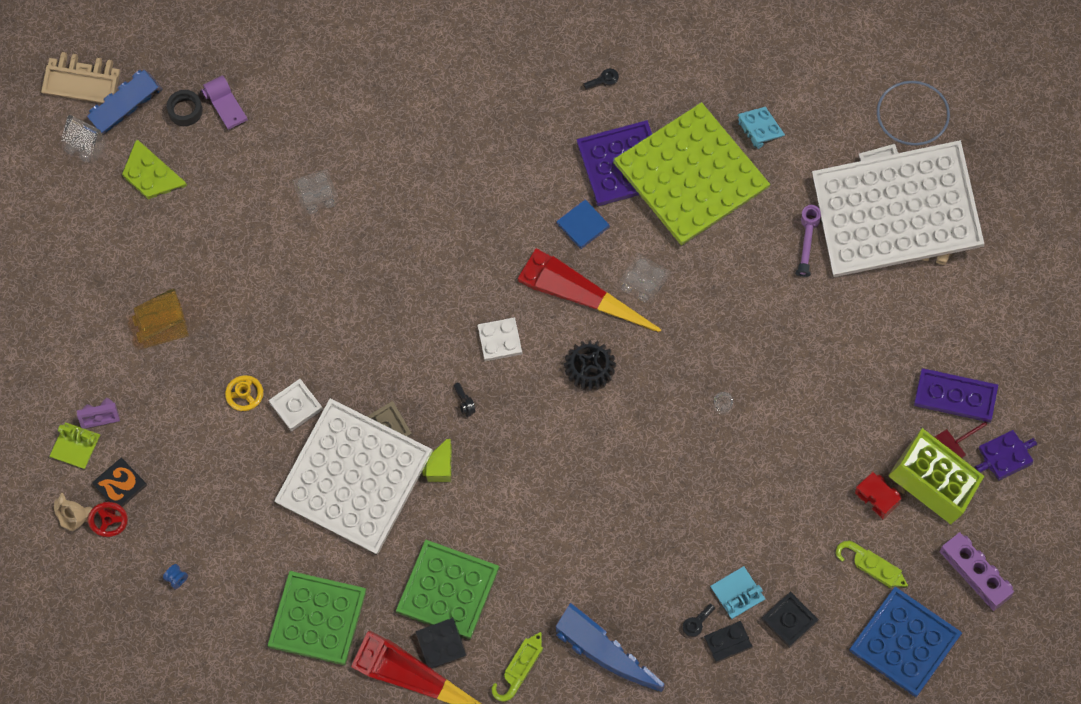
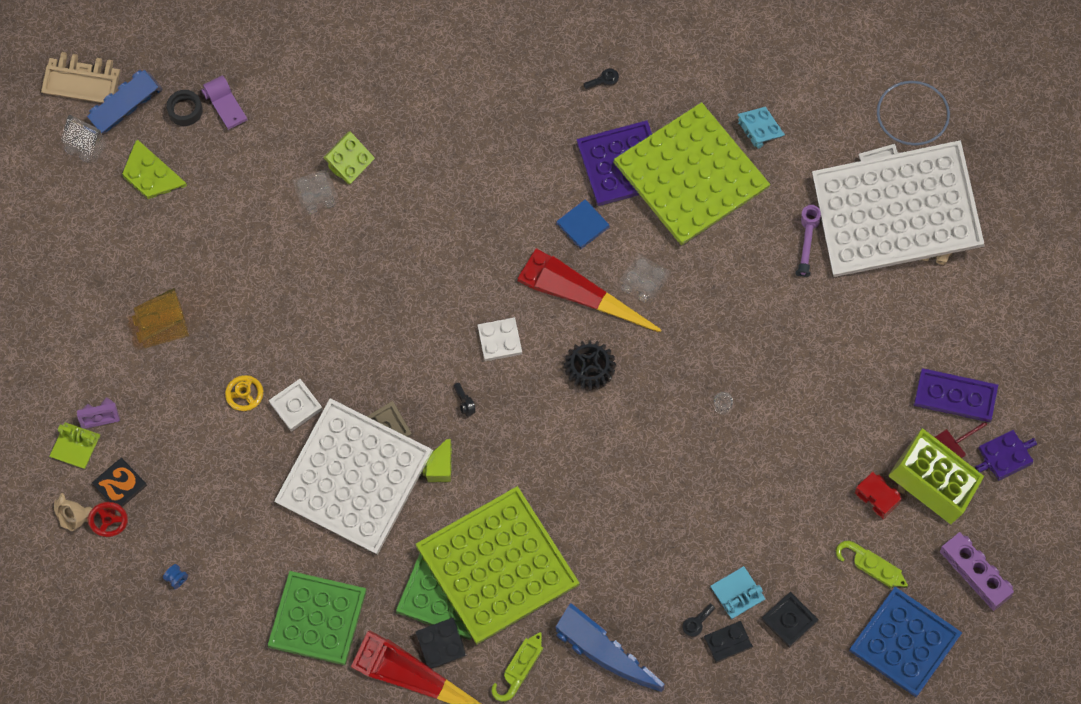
(348, 158): none -> lime plate
(497, 565): none -> lime plate

